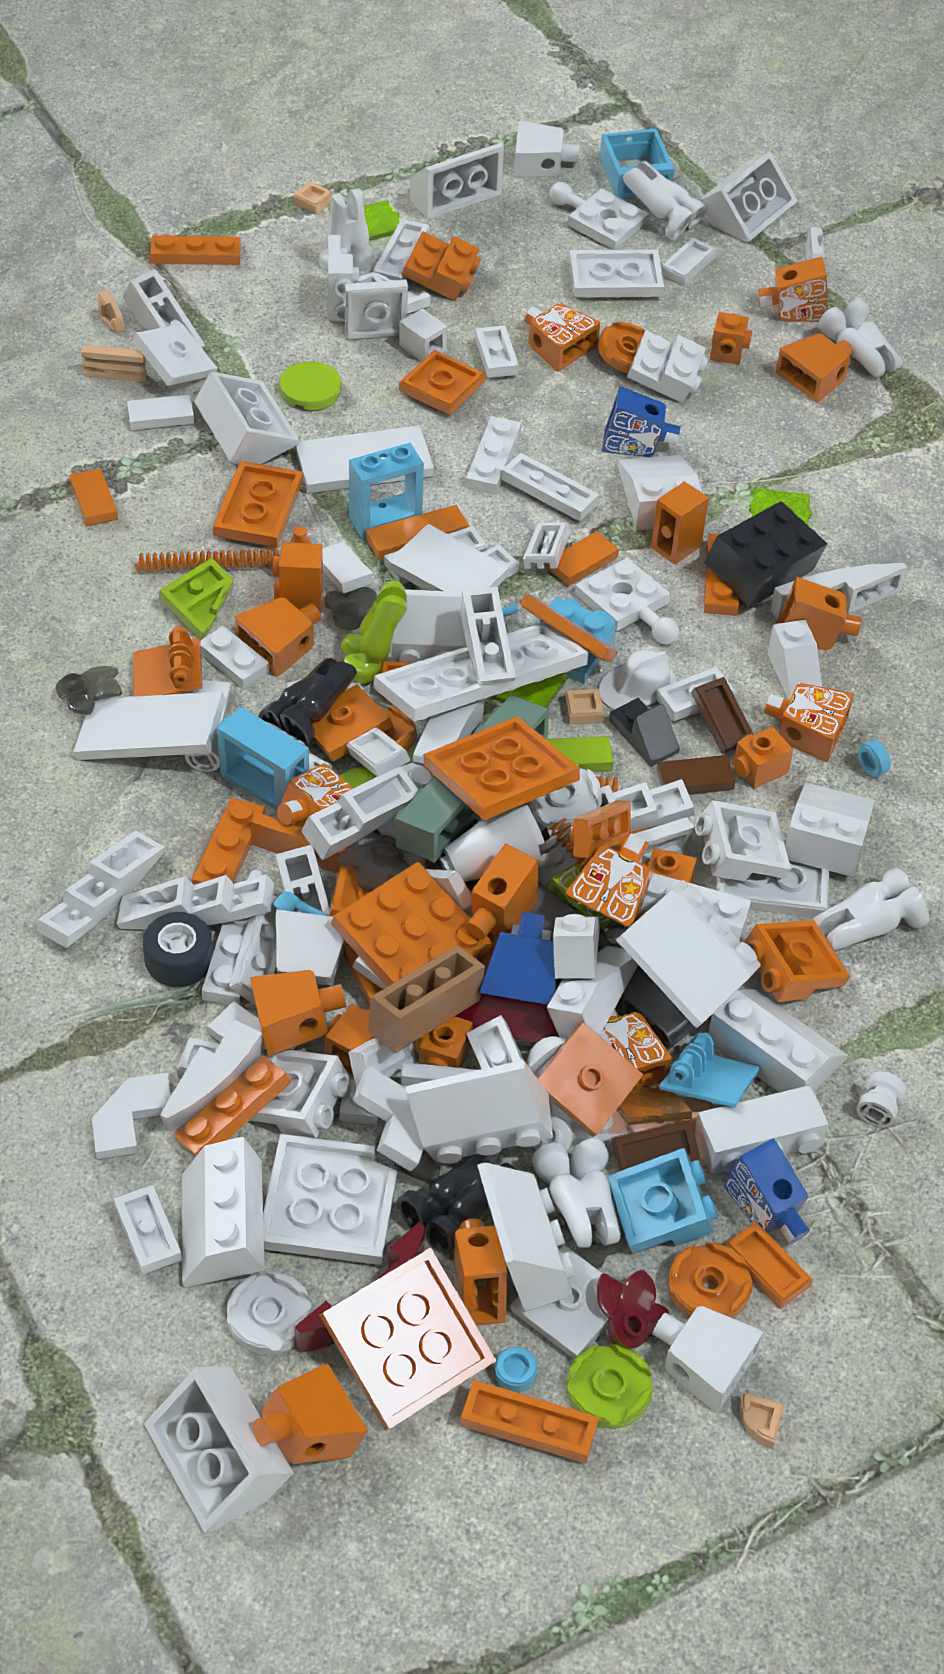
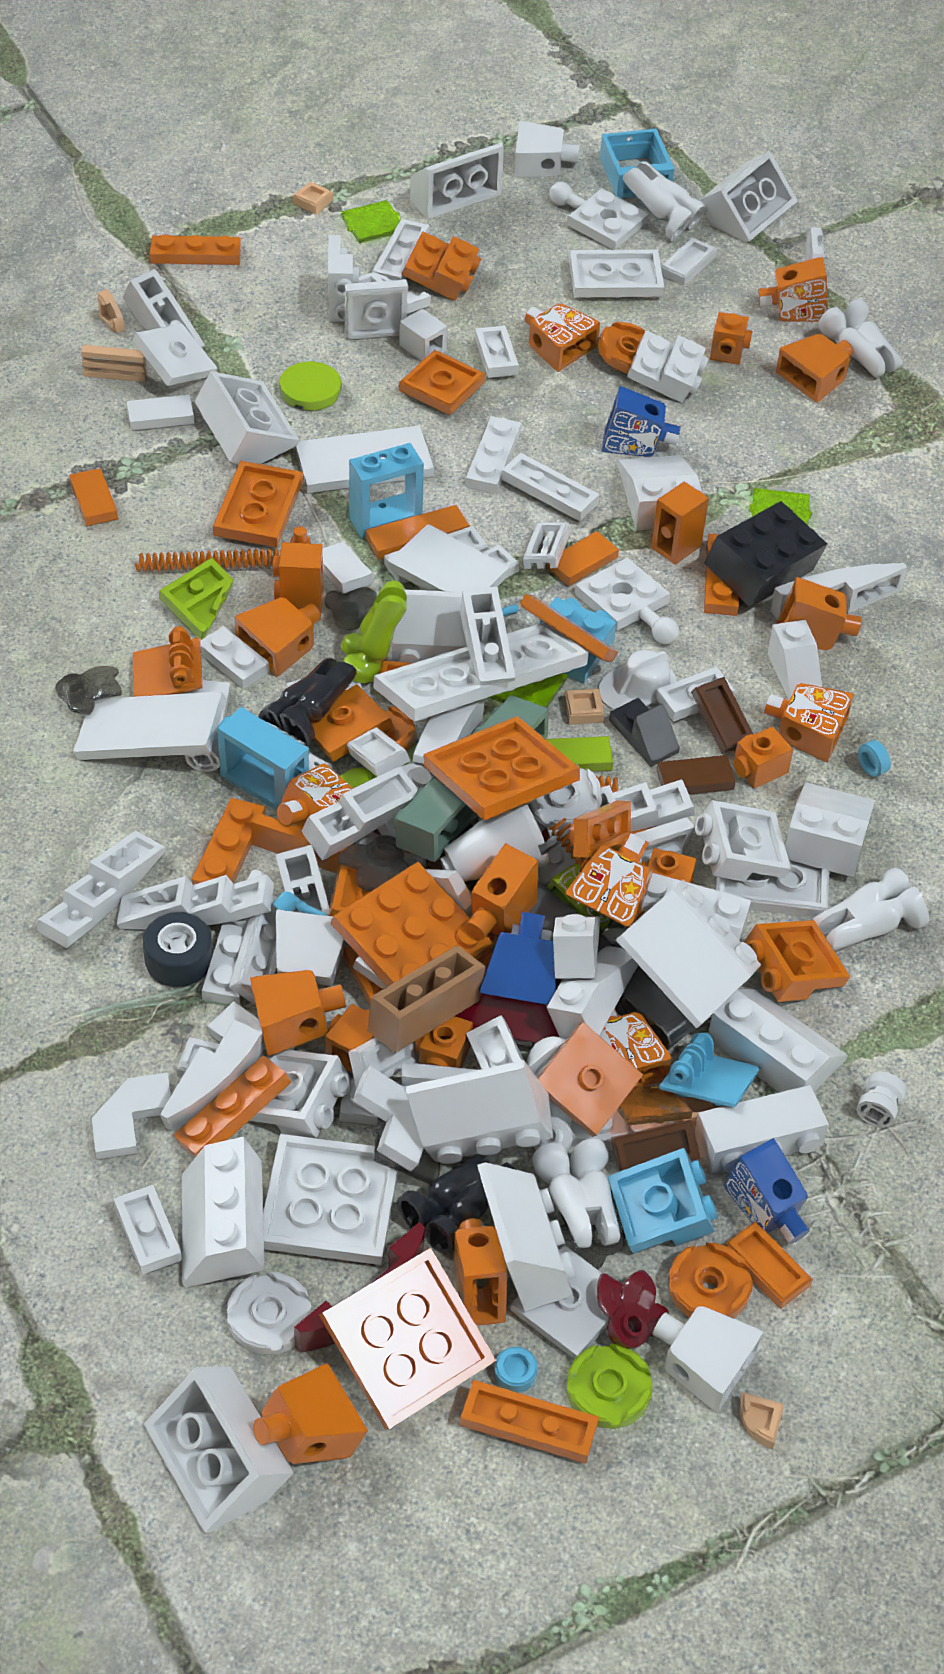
(350, 223): white piece -> none

